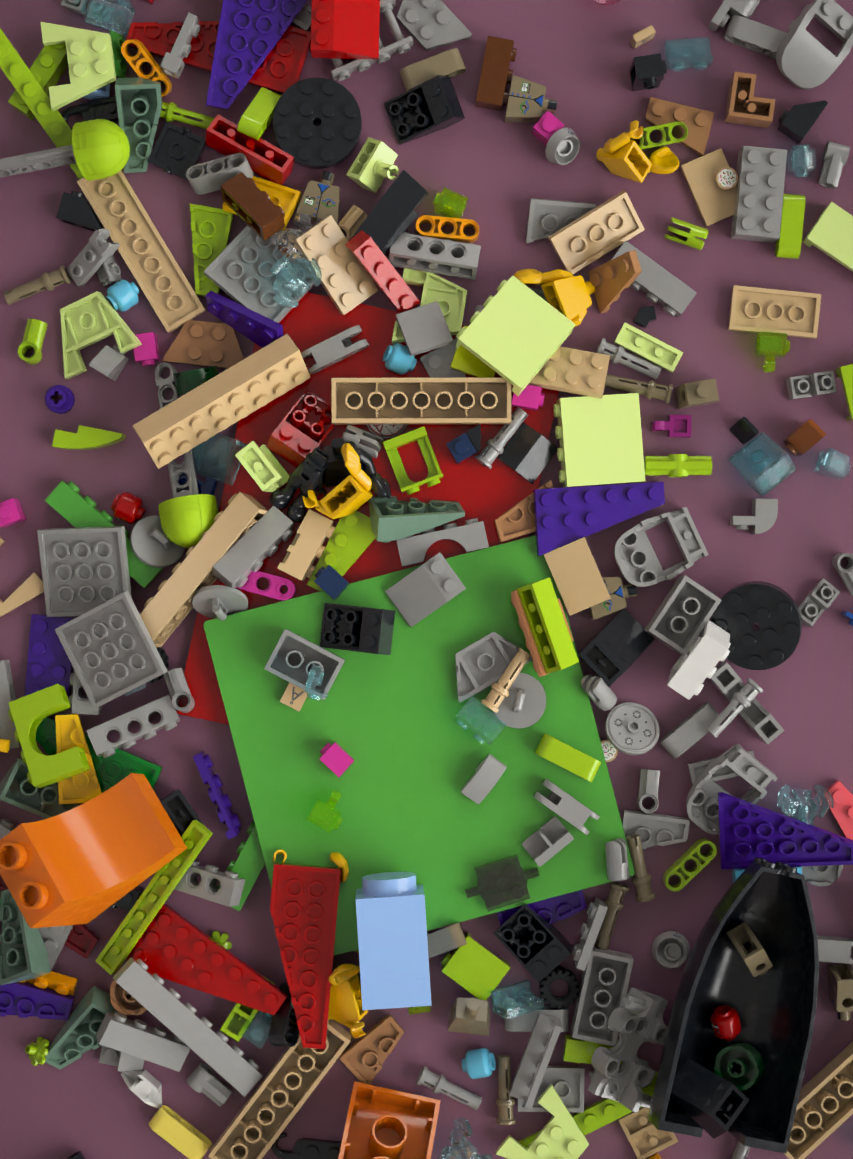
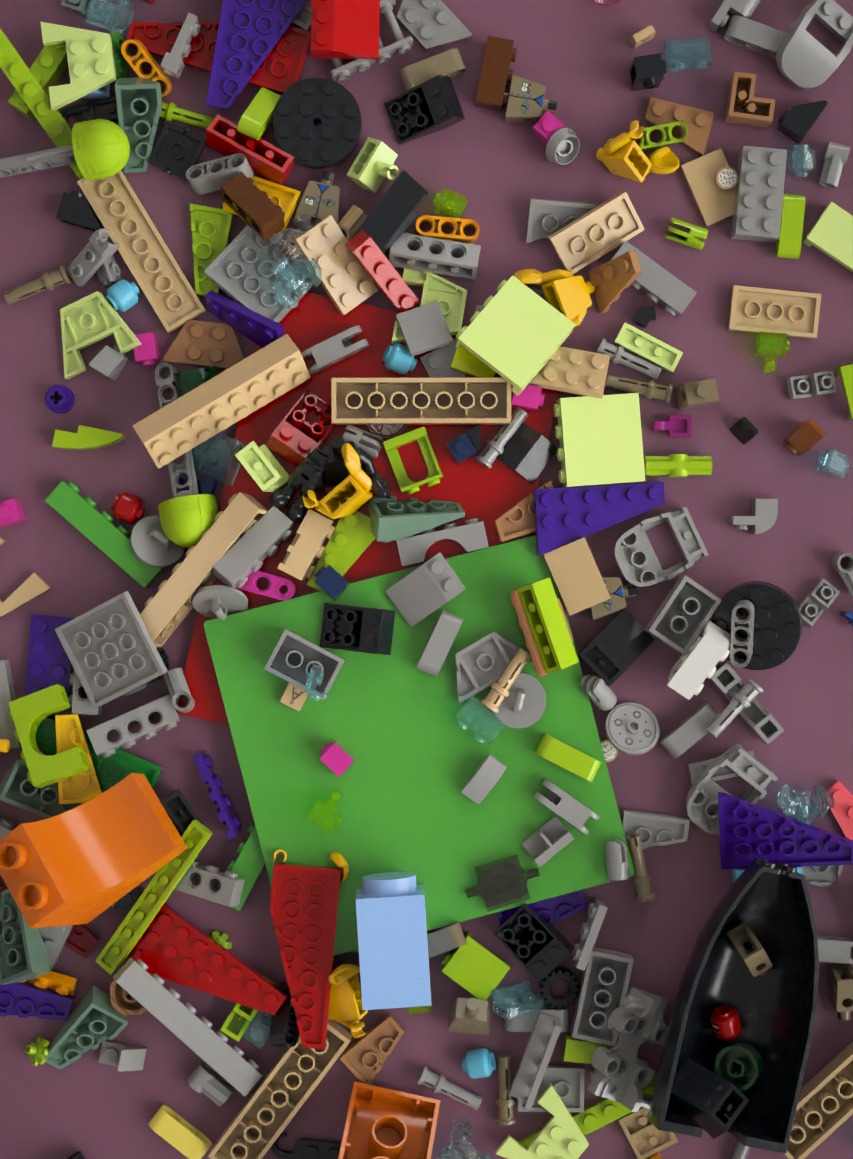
(33, 339): lime piece -> none
(82, 568): light grey plate -> none
(142, 1041): light grey brick -> none
(144, 1086): white piece -> none
(439, 643): none -> light grey beam
(614, 905): dark tan pin -> none
(648, 788): light grey piece -> none
(670, 950): light grey hat -> none
(685, 875): lime beam -> none
(738, 643): none -> light grey beam
(763, 464): clear light blue slope -> none

